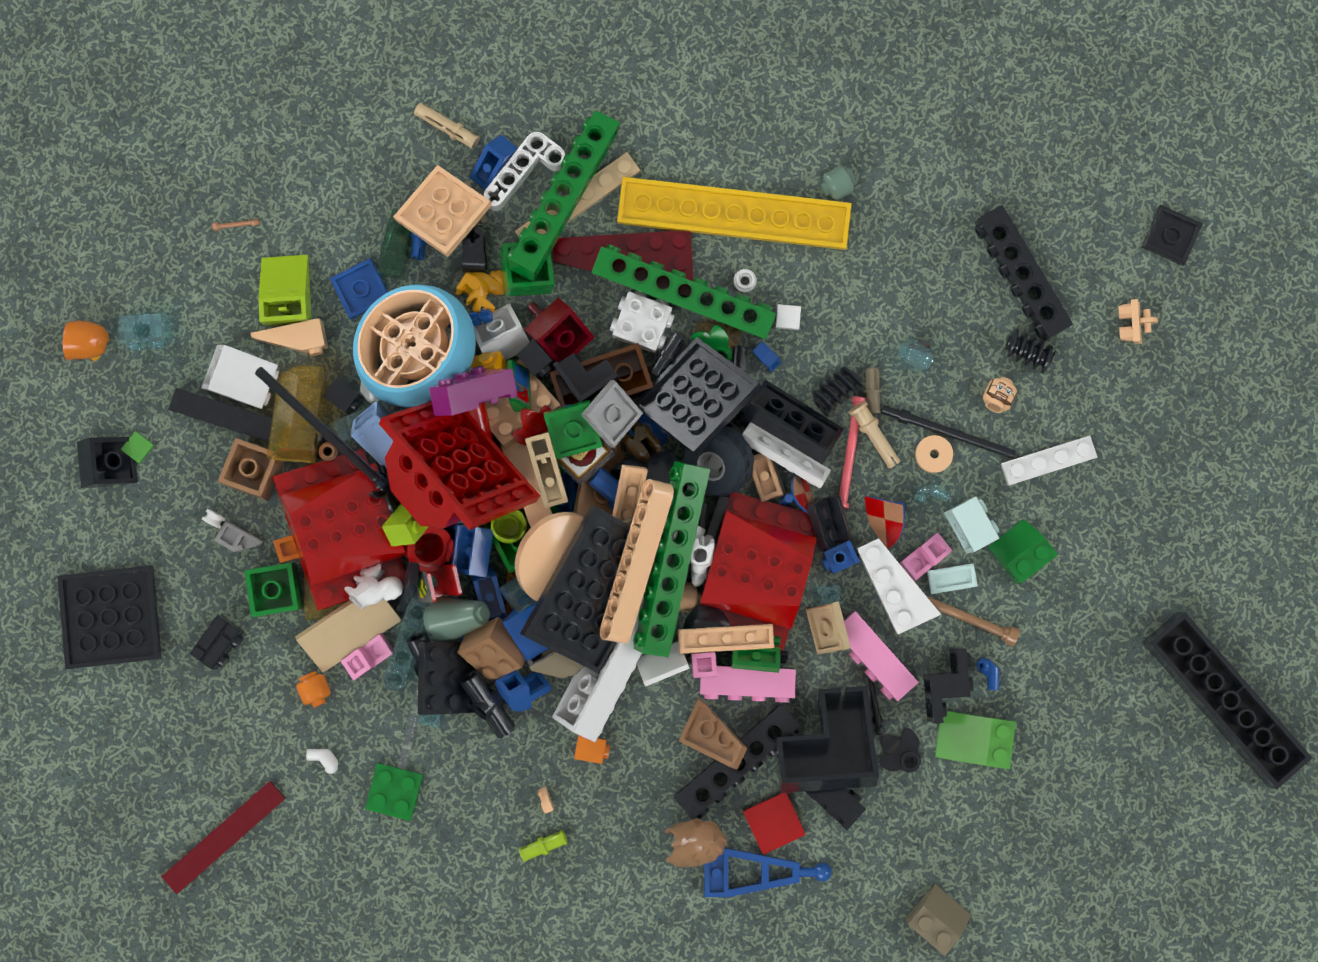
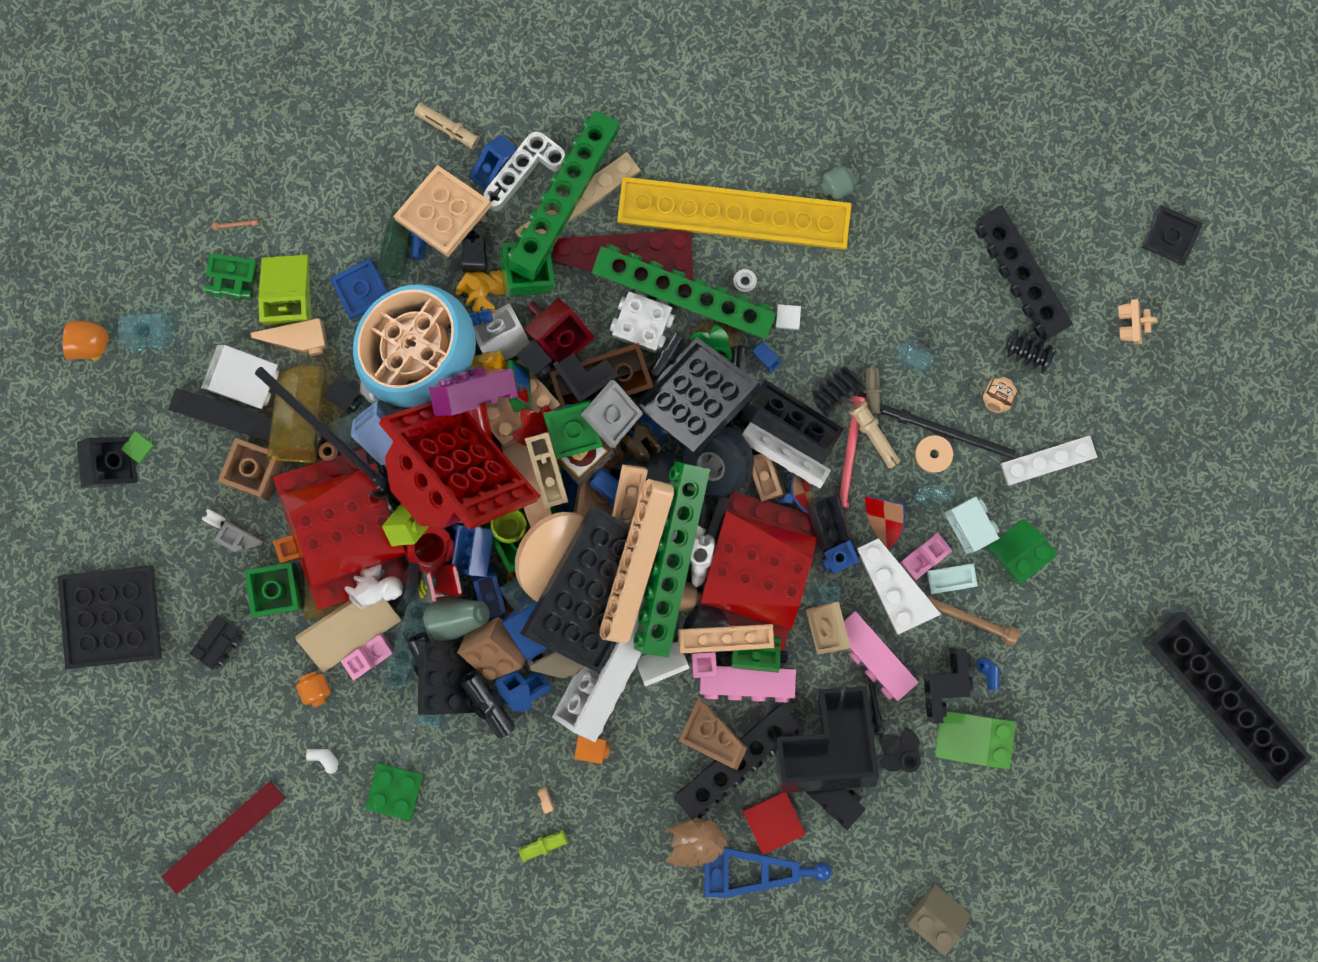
(232, 269): none -> green plate

